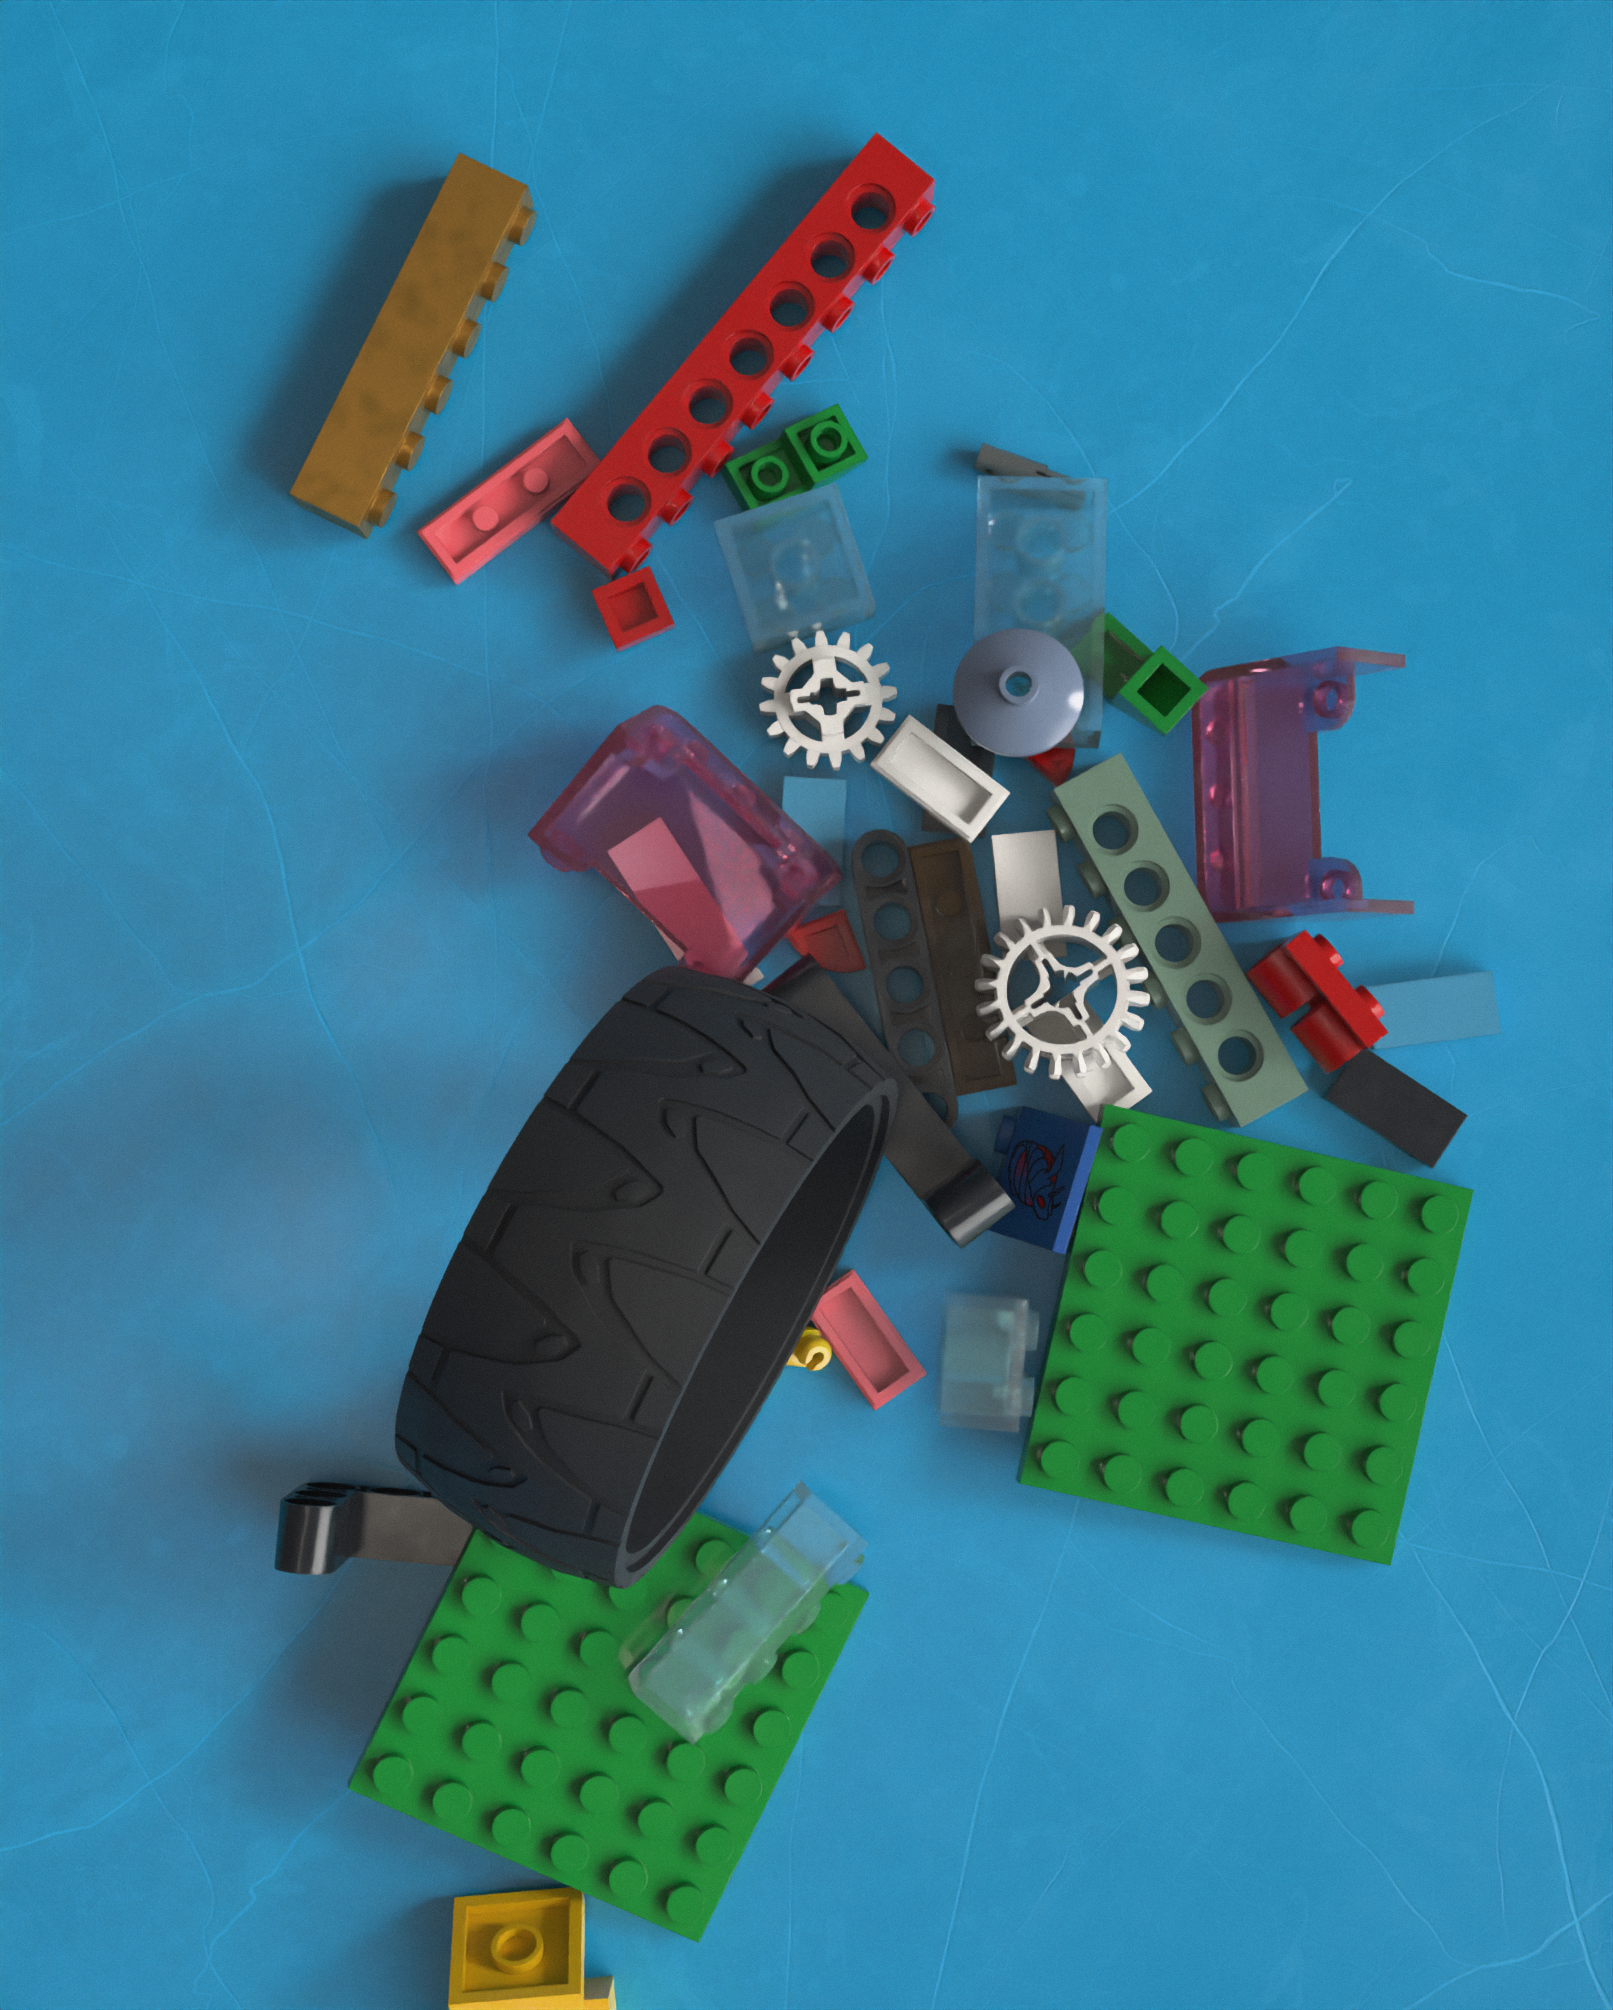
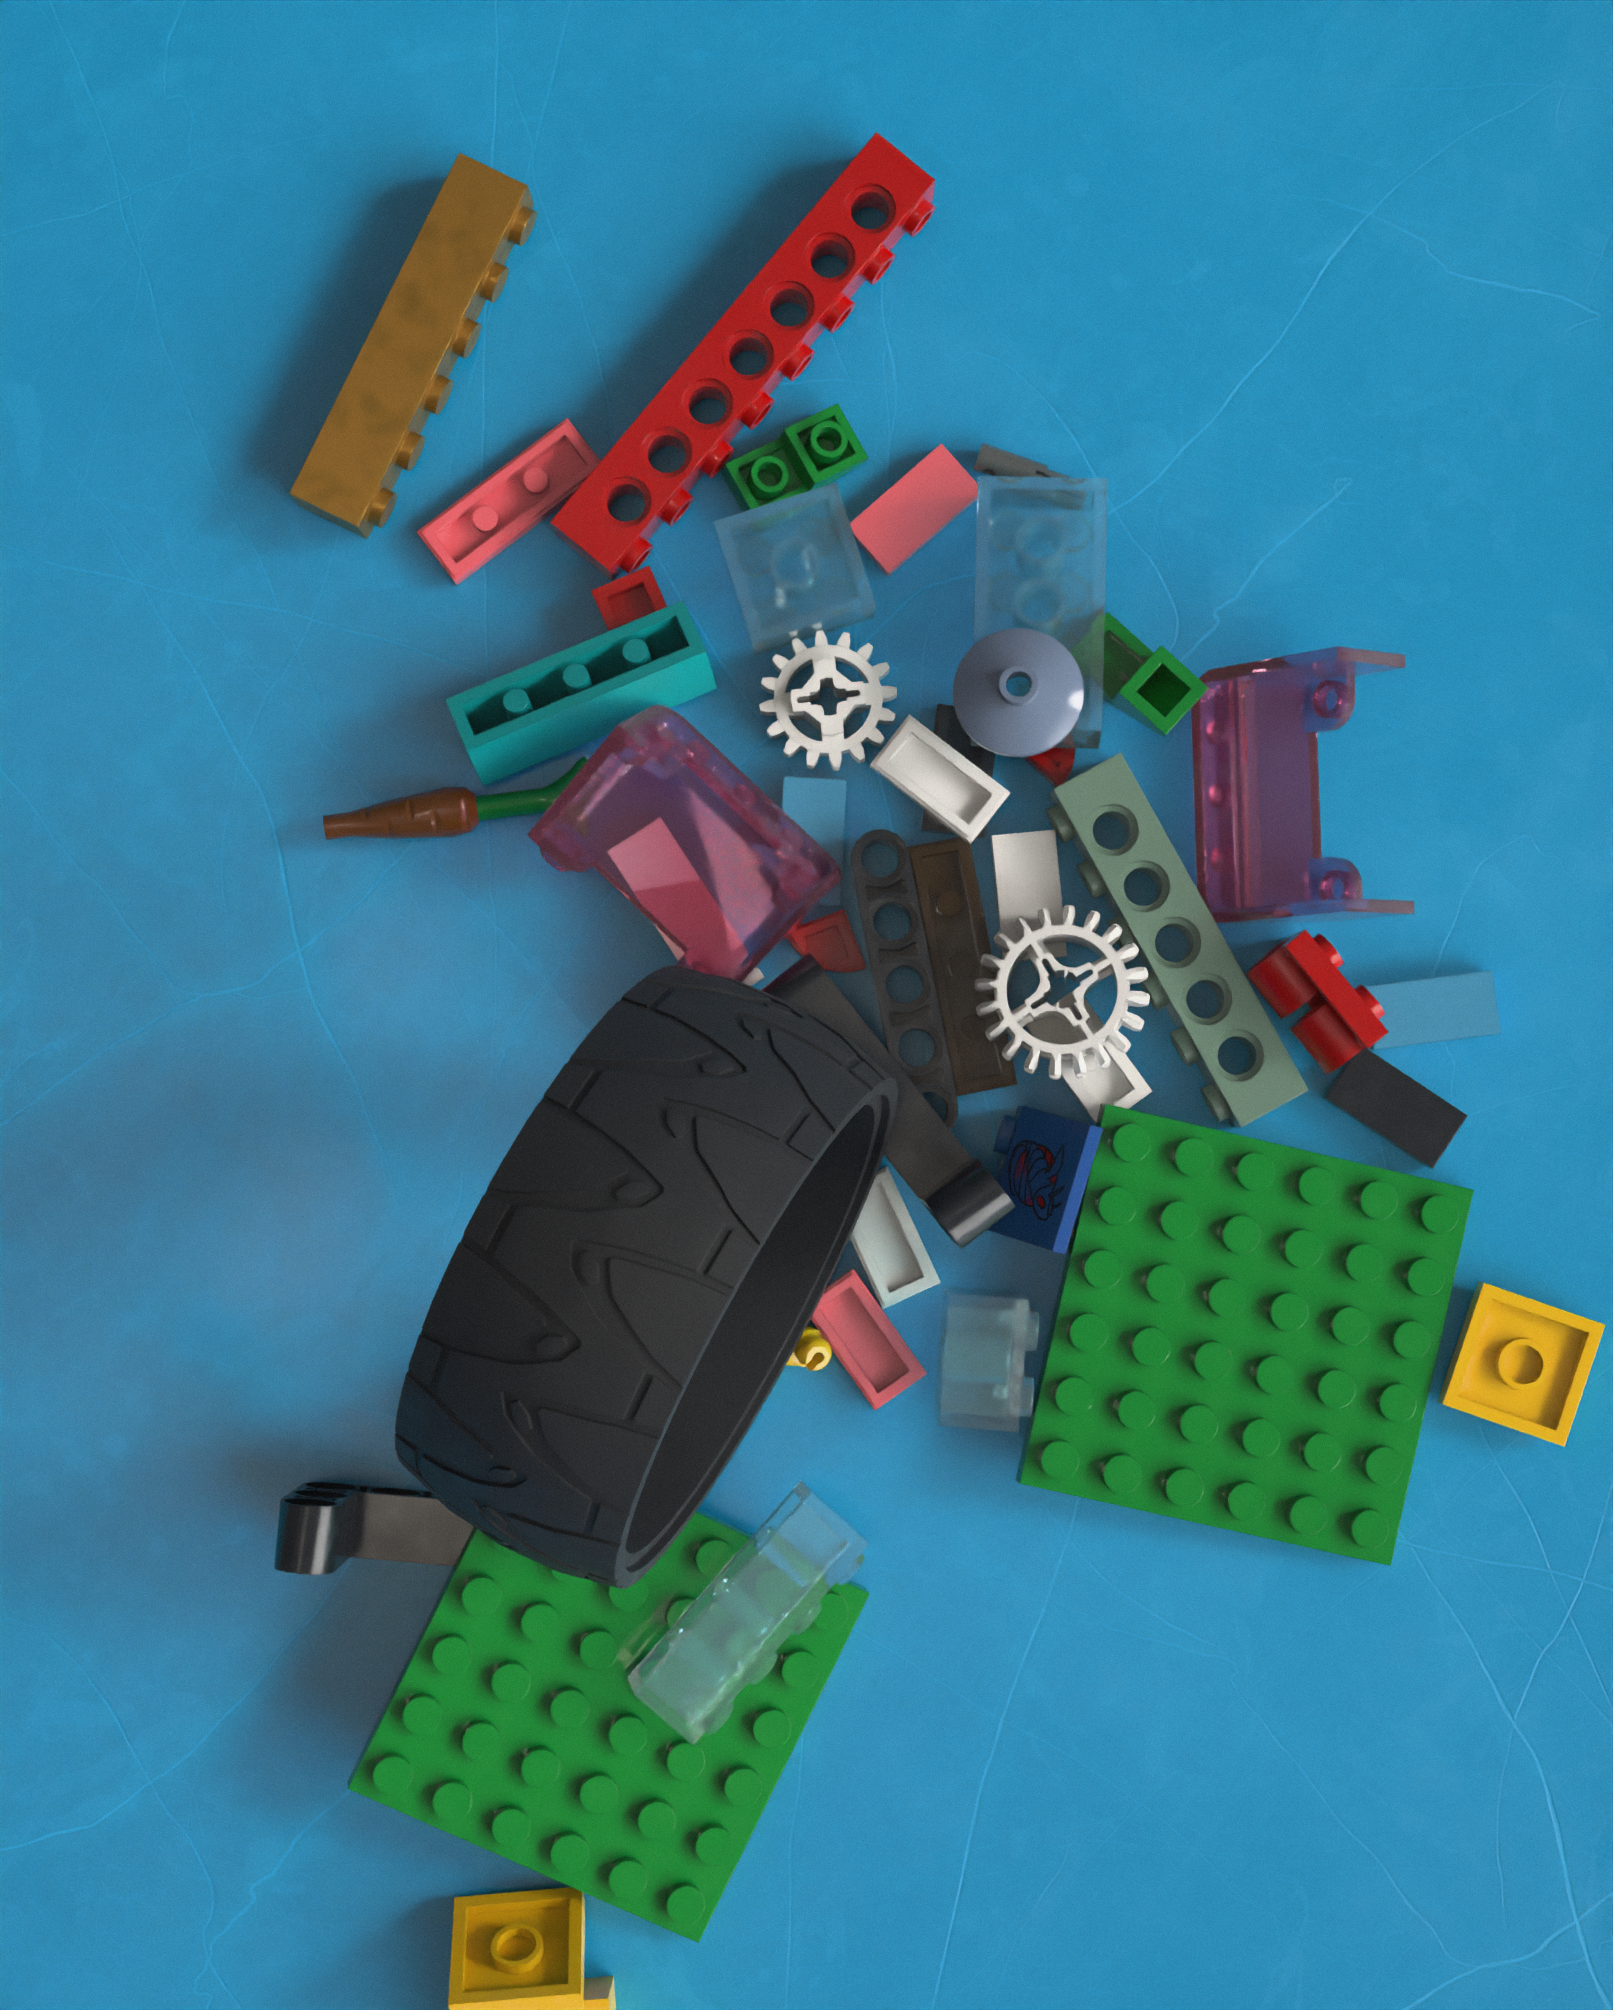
(442, 811): none -> reddish brown piece
(581, 692): none -> teal brick
(891, 1245): none -> white tile
(914, 510): none -> coral tile
(1521, 1363): none -> yellow plate

